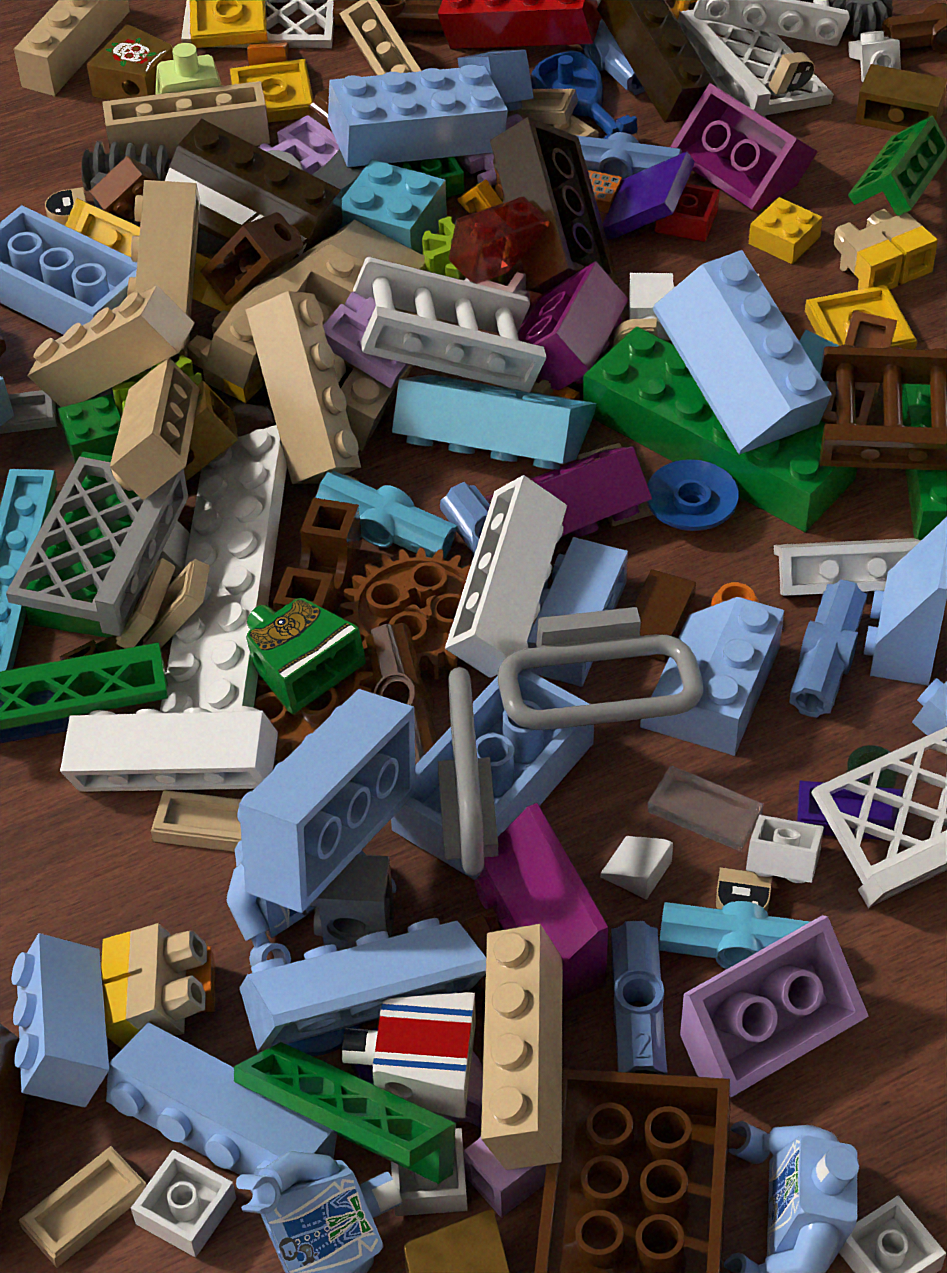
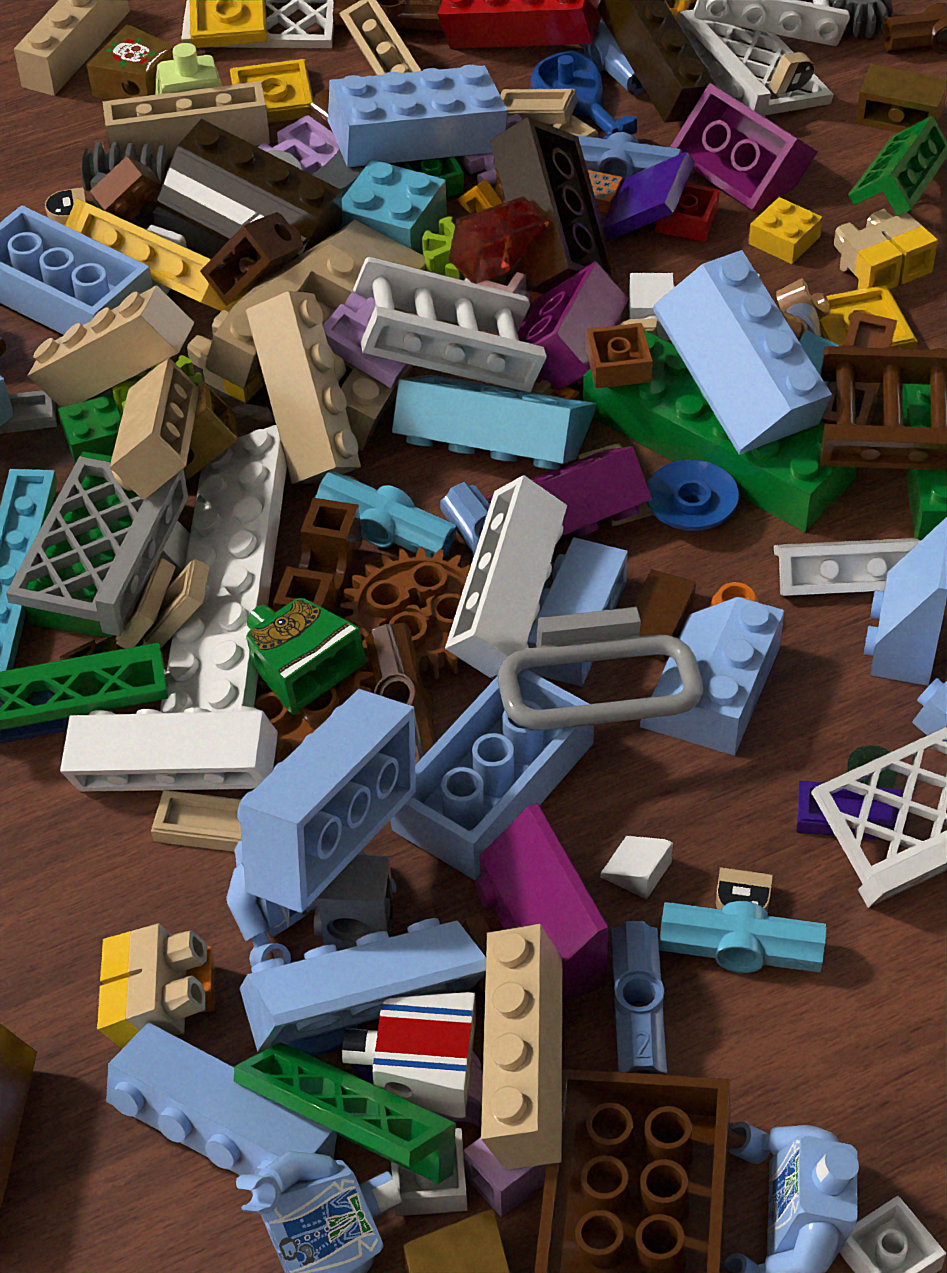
(60, 1020): light blue brick -> none
(83, 1206): tan tile -> none
(167, 243): tan brick -> none
(183, 1203): white piece -> none
(267, 53): orange slope -> none
(466, 786): light grey bar -> none
(509, 73): medium blue slope -> none
(619, 355): none -> dark orange piece
(705, 808): clear tile -> none
(771, 1007): lavender slope -> none
(784, 849): white piece -> none
(802, 309): none -> medium nougat piece
(828, 648): medium blue piece -> none
(876, 50): white bracket -> none

